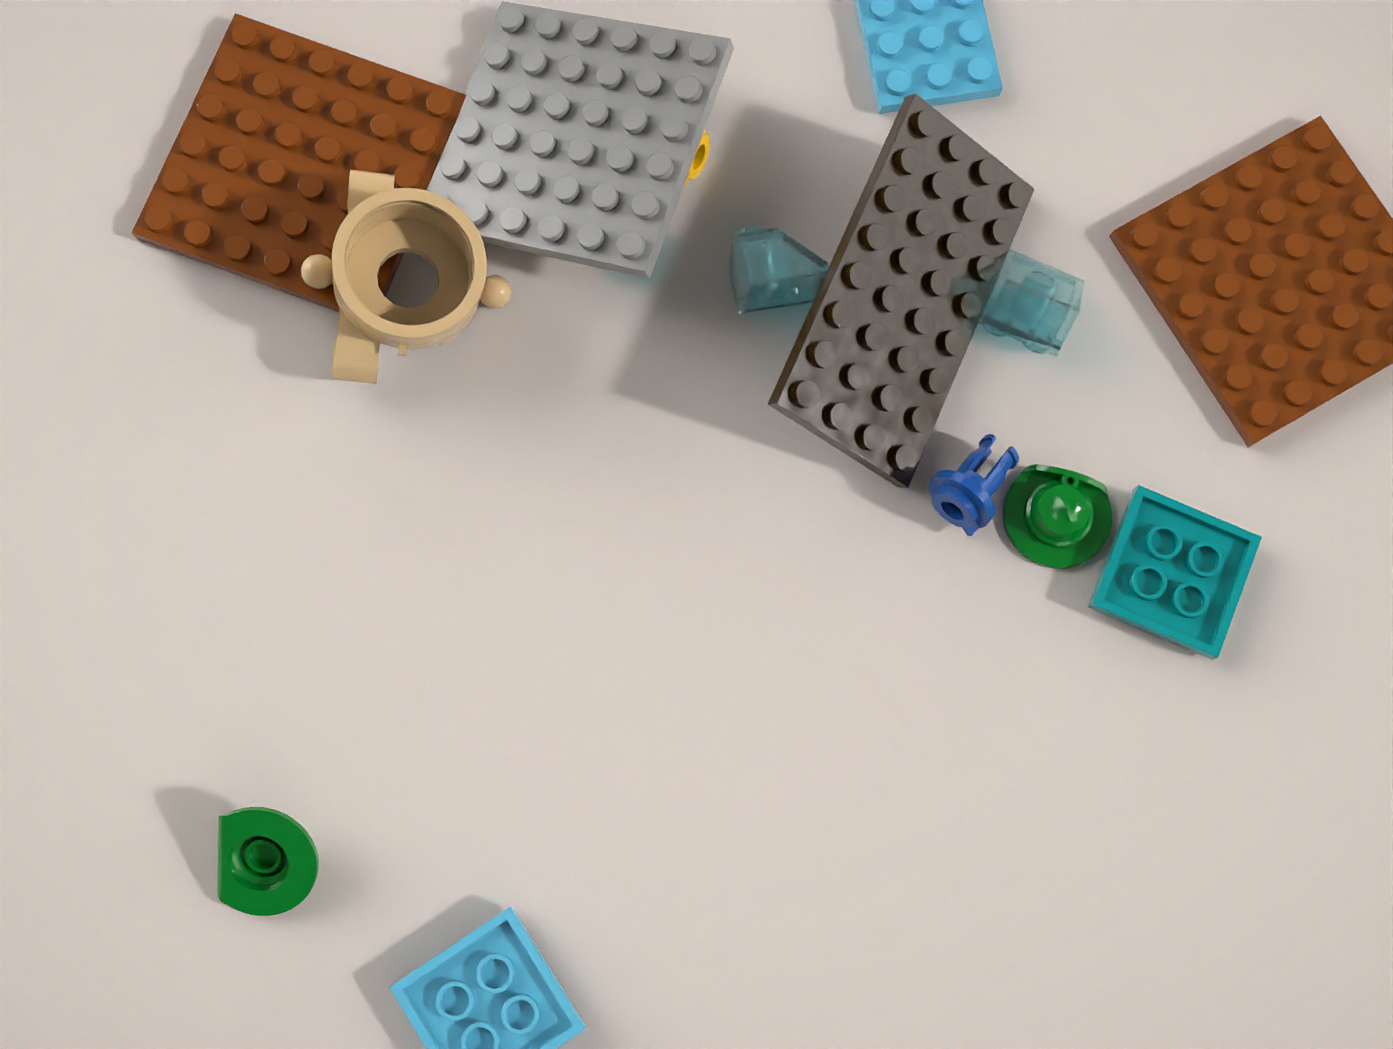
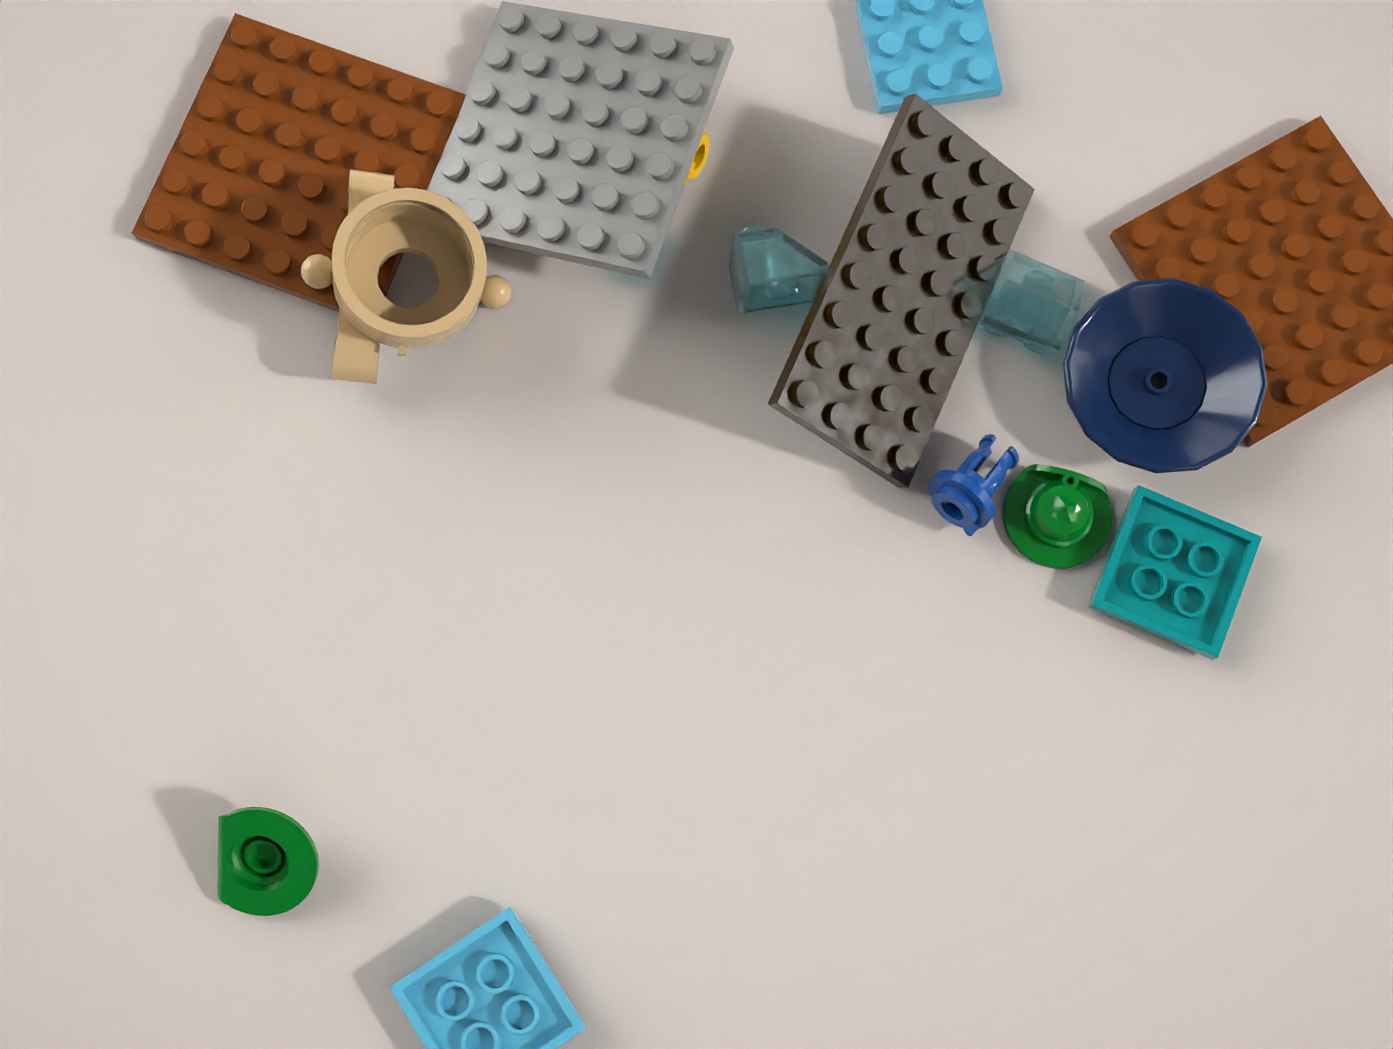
(1199, 351): none -> dark blue dish

